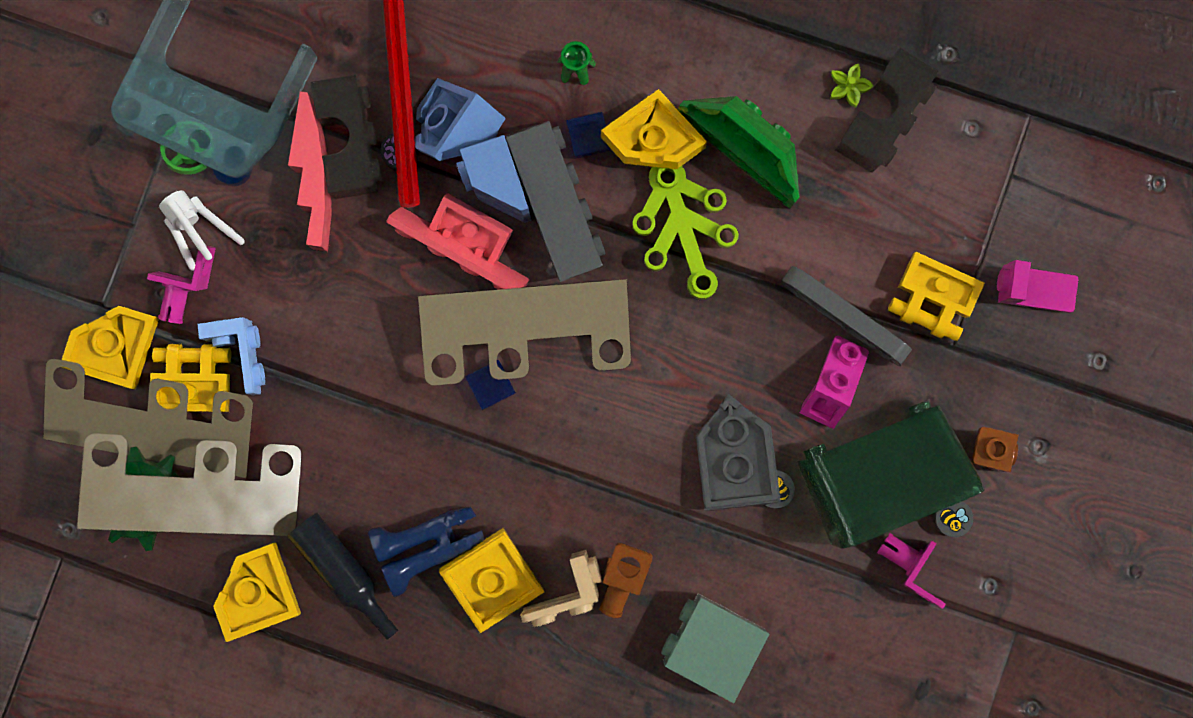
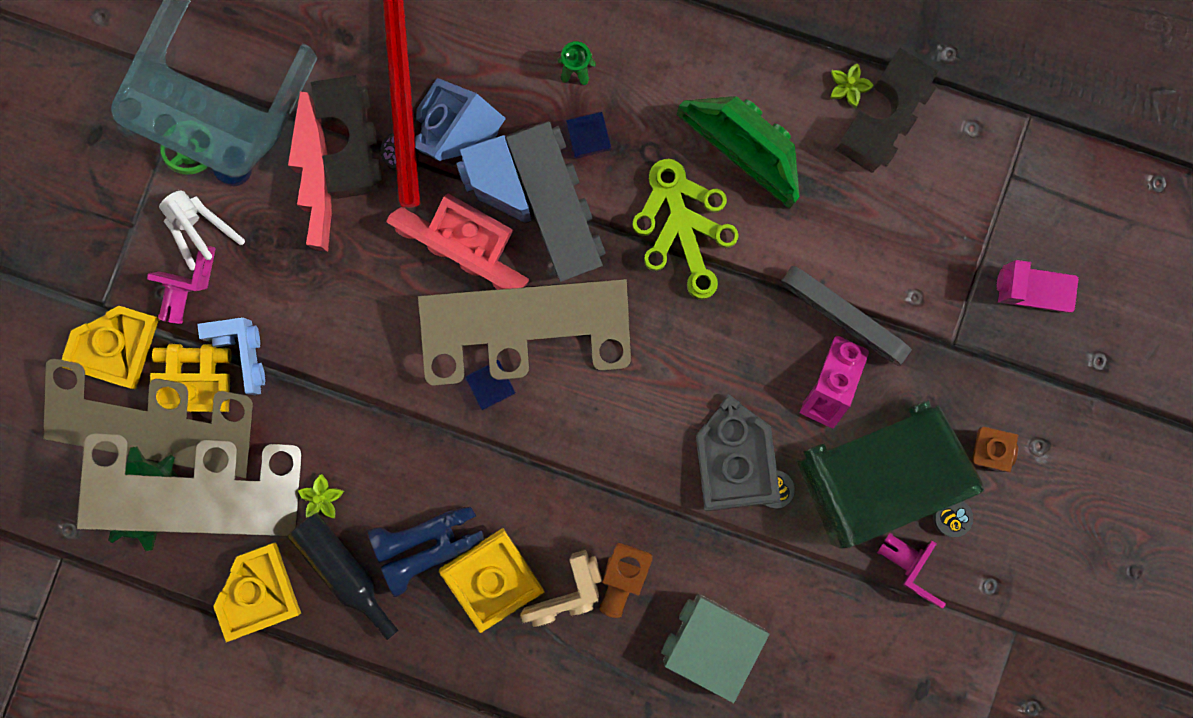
(320, 497): none -> lime plant
(653, 135): yellow plate -> none
(941, 286): yellow plate -> none

